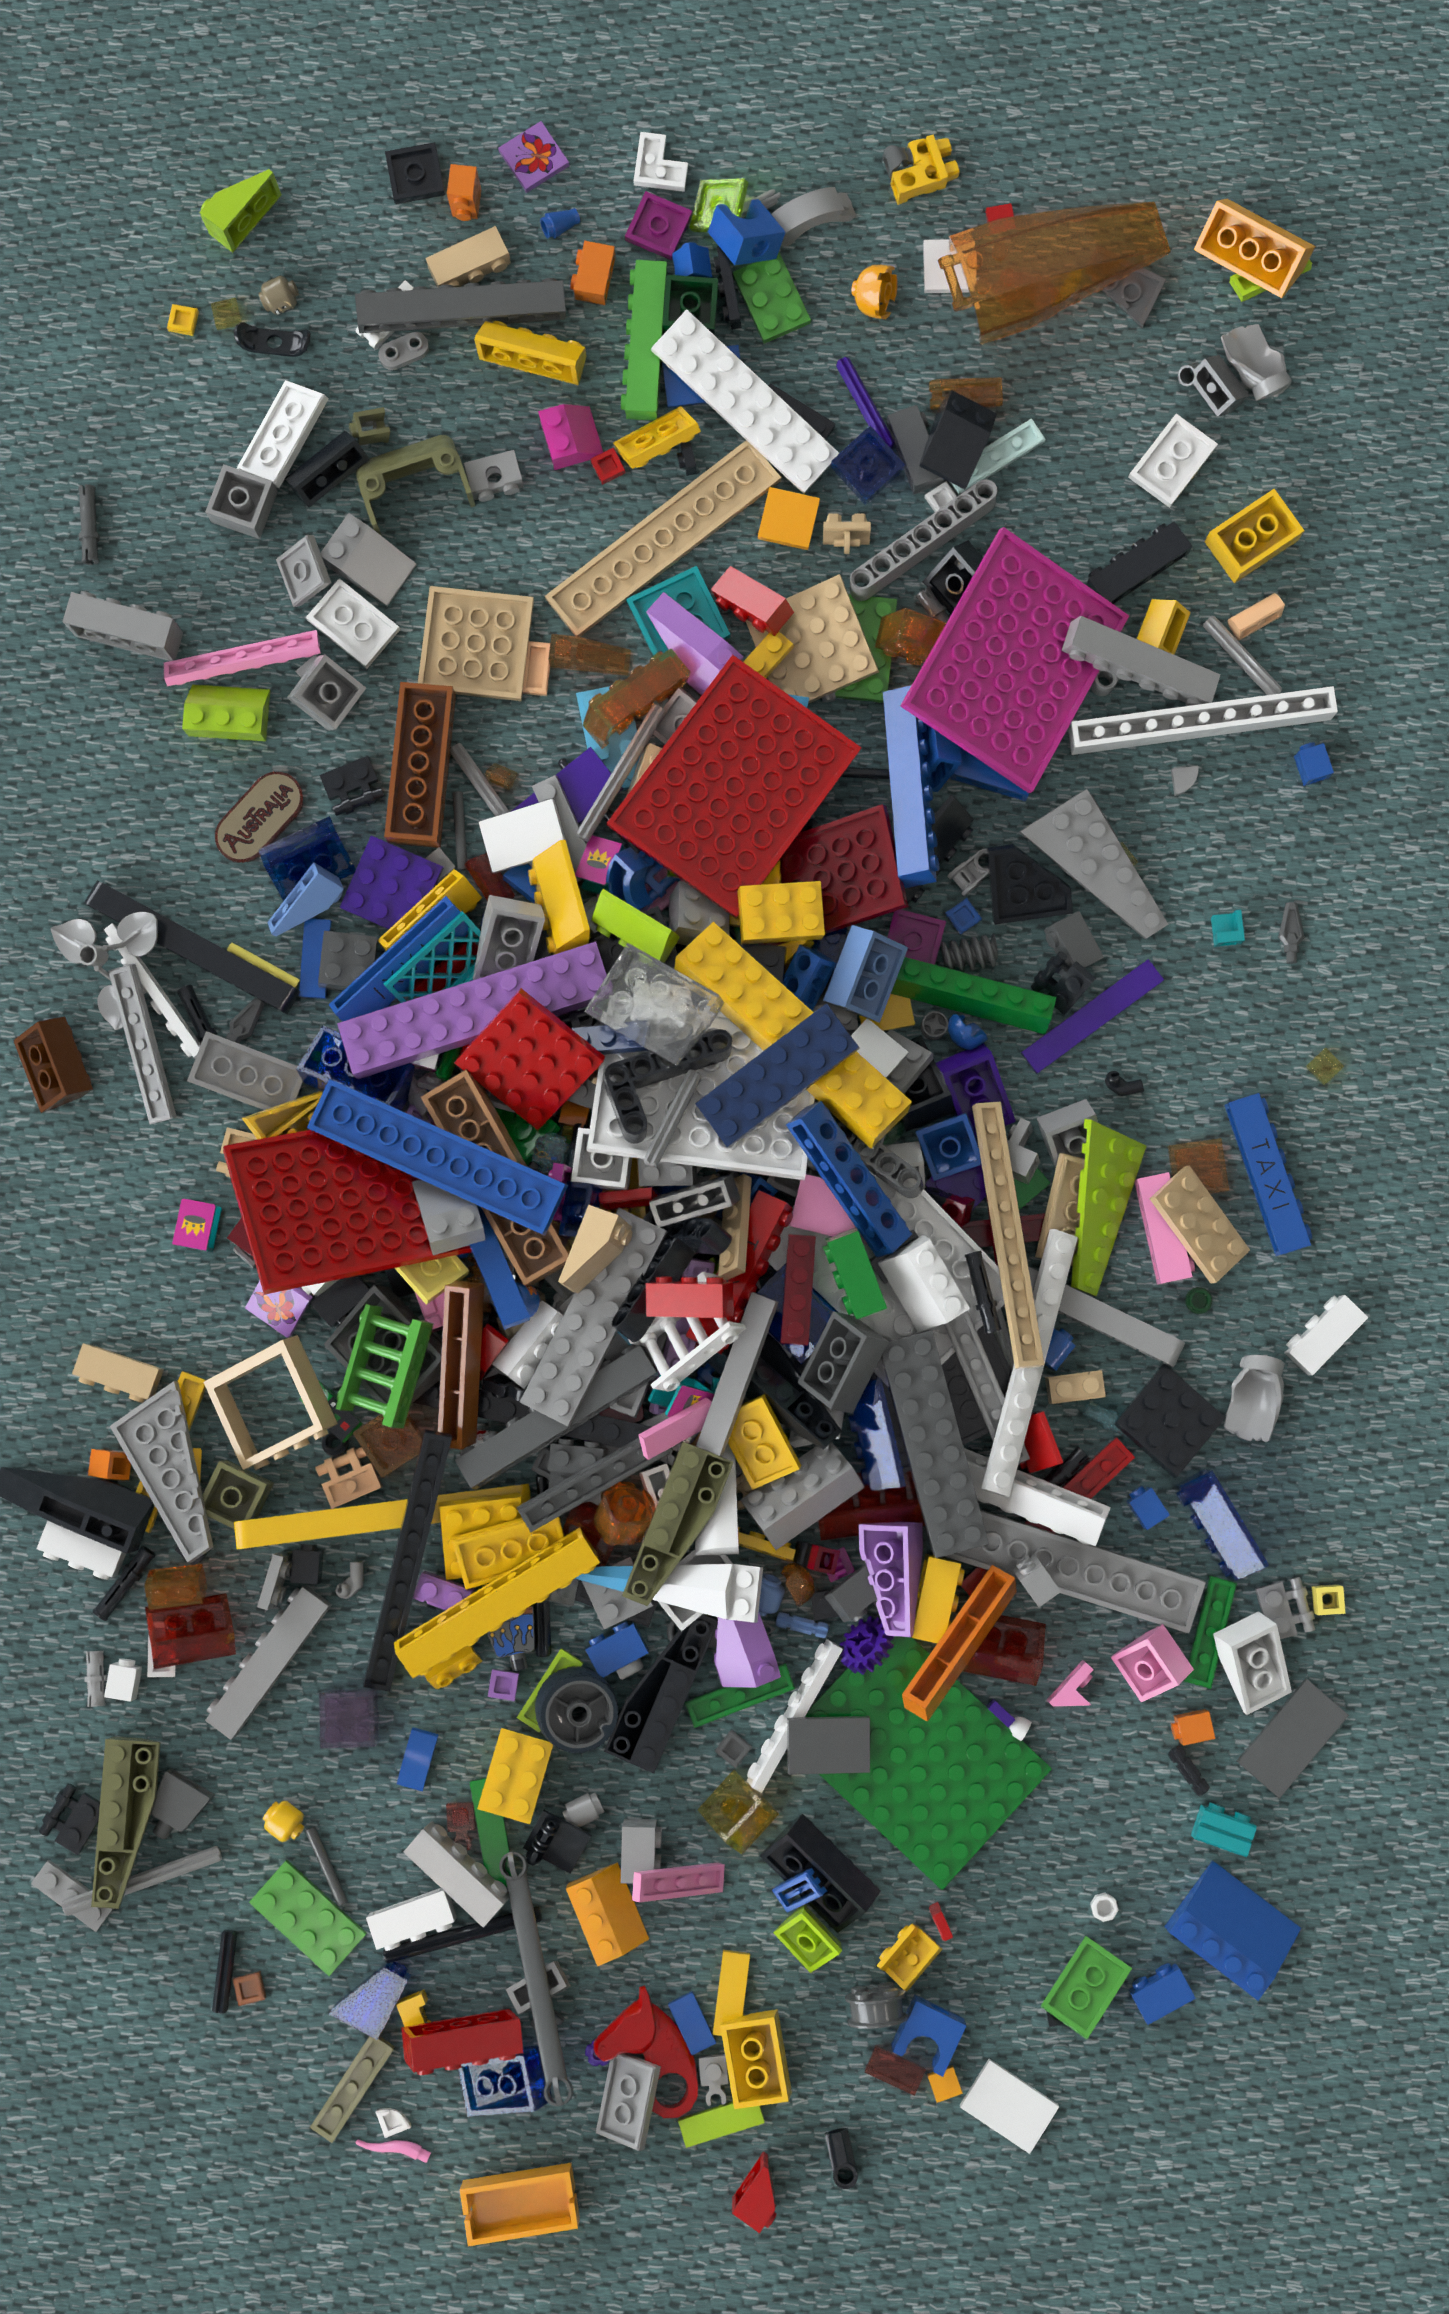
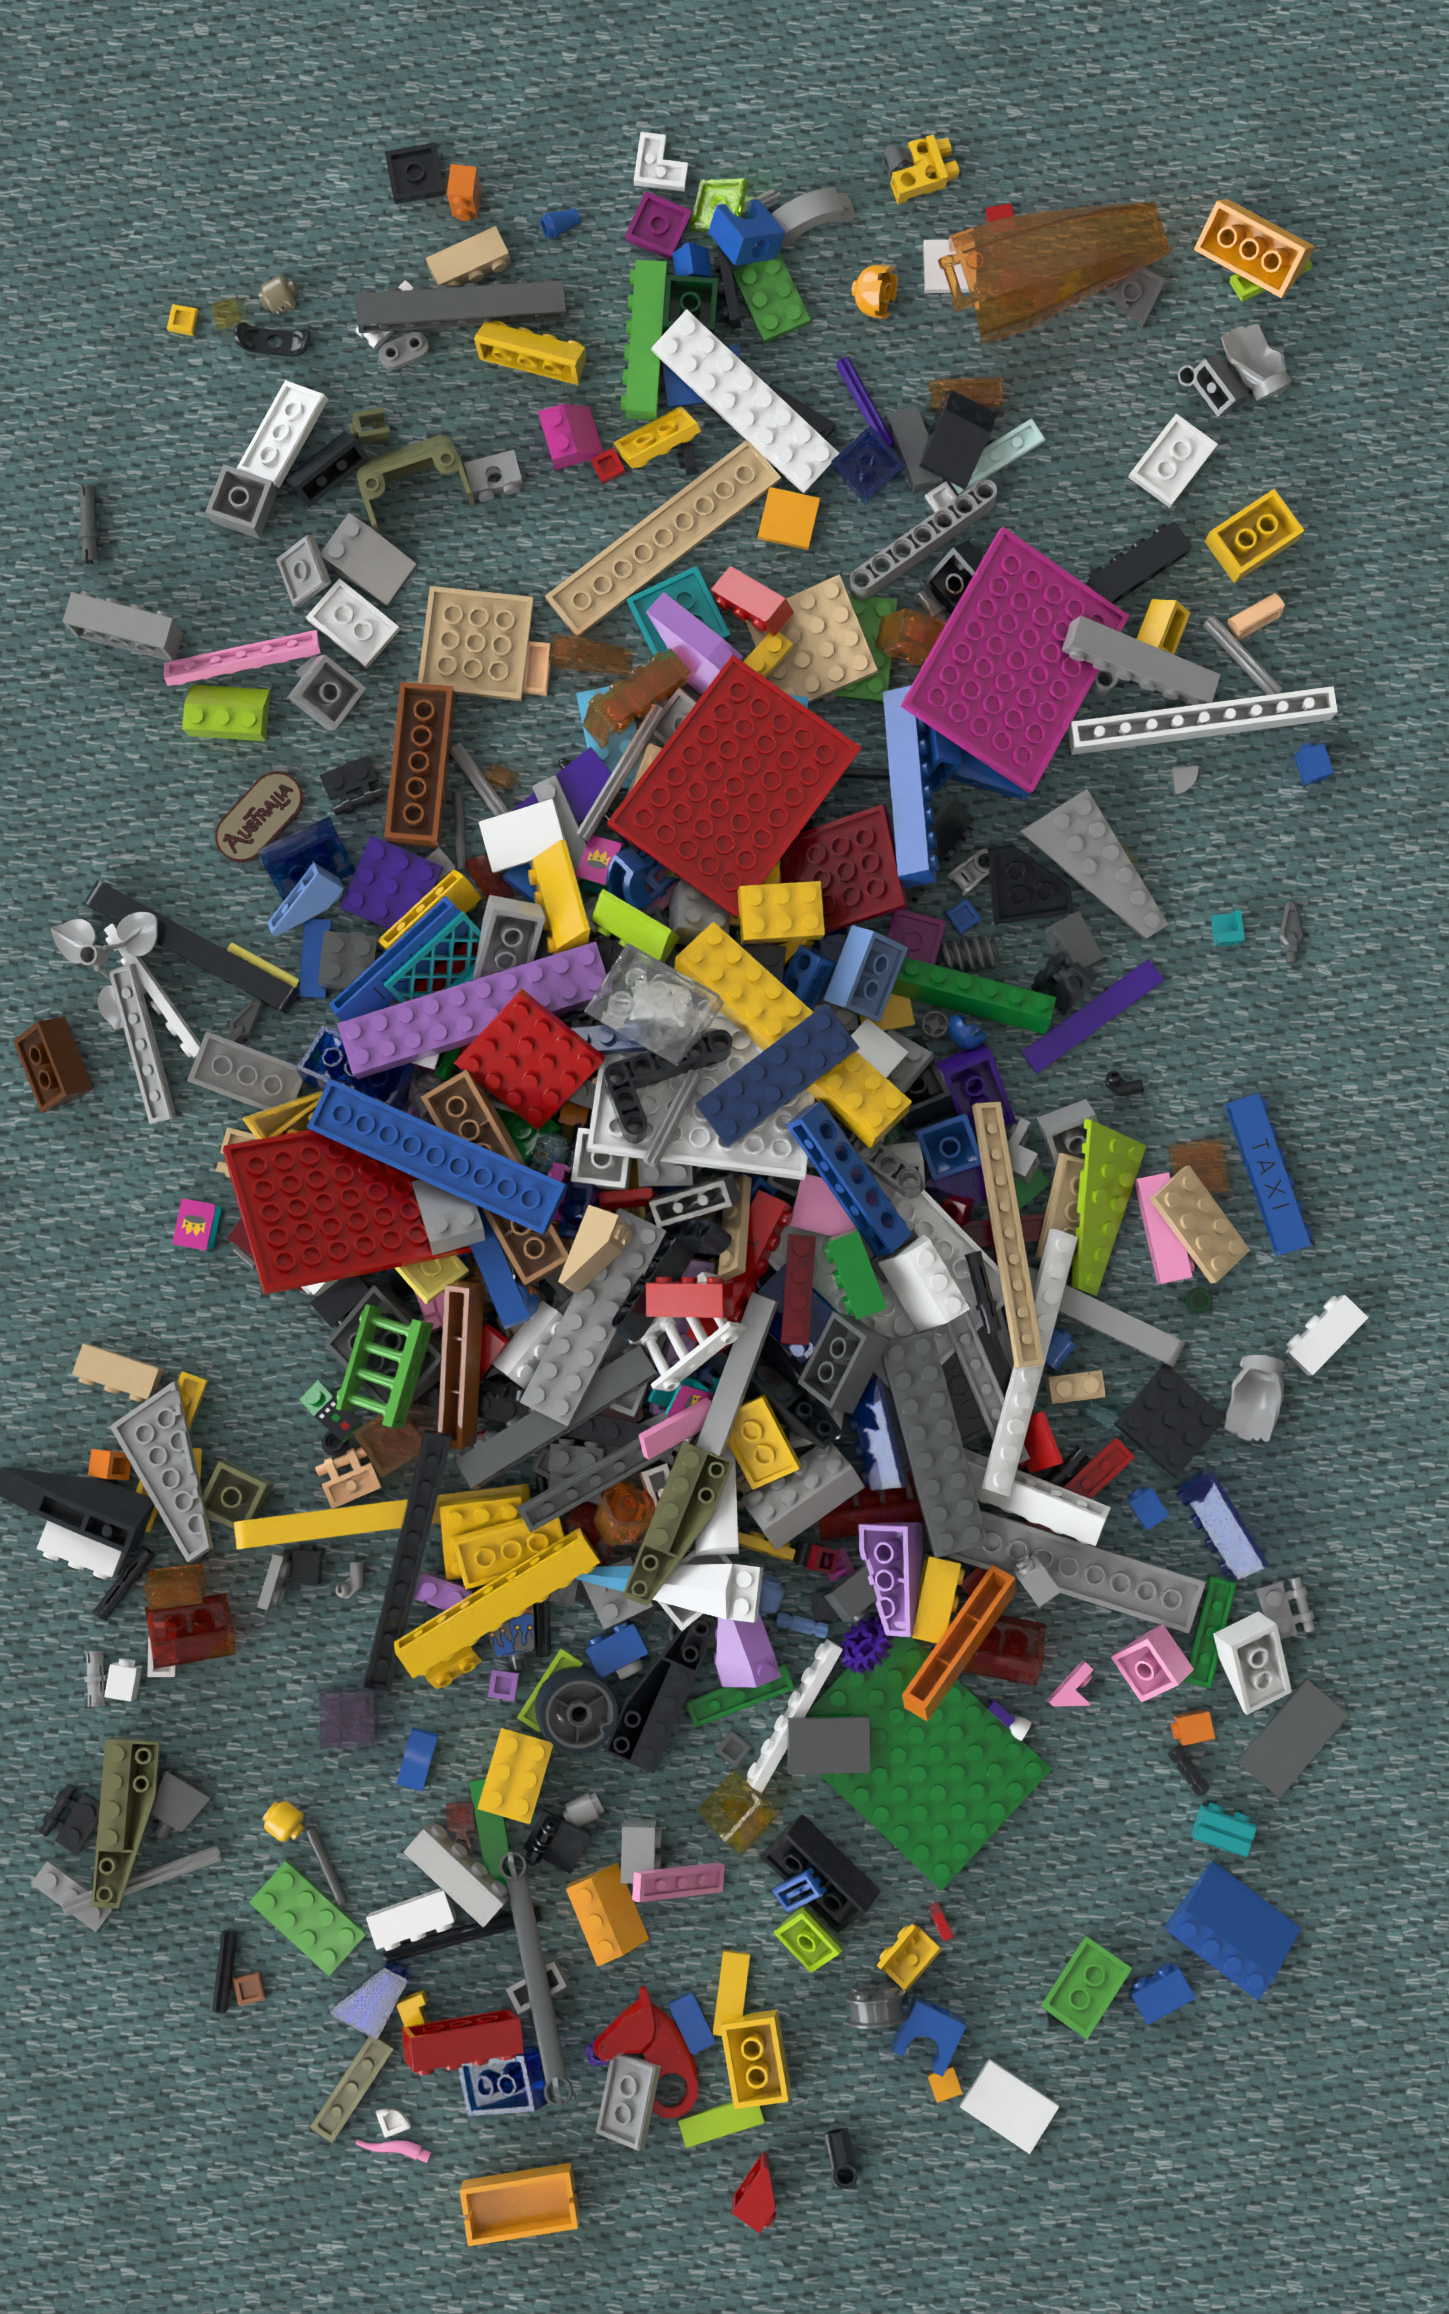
(195, 1012): black pin -> none
(239, 208): lime slope -> none
(268, 1662): light grey brick -> none
(279, 1309): tile -> none
(307, 1386): tan window -> none
(533, 156): medium lavender tile -> none
(594, 272): orange brick -> none
(713, 2074): light grey plate -> none
(799, 1583): clear orange hair -> none
(846, 533): tan hips -> none
(894, 2070): clear red tile -> none
(1104, 1907): white tile -> none
(1324, 1066): clear yellow tile -> none
(1336, 1604): light yellow plate -> none

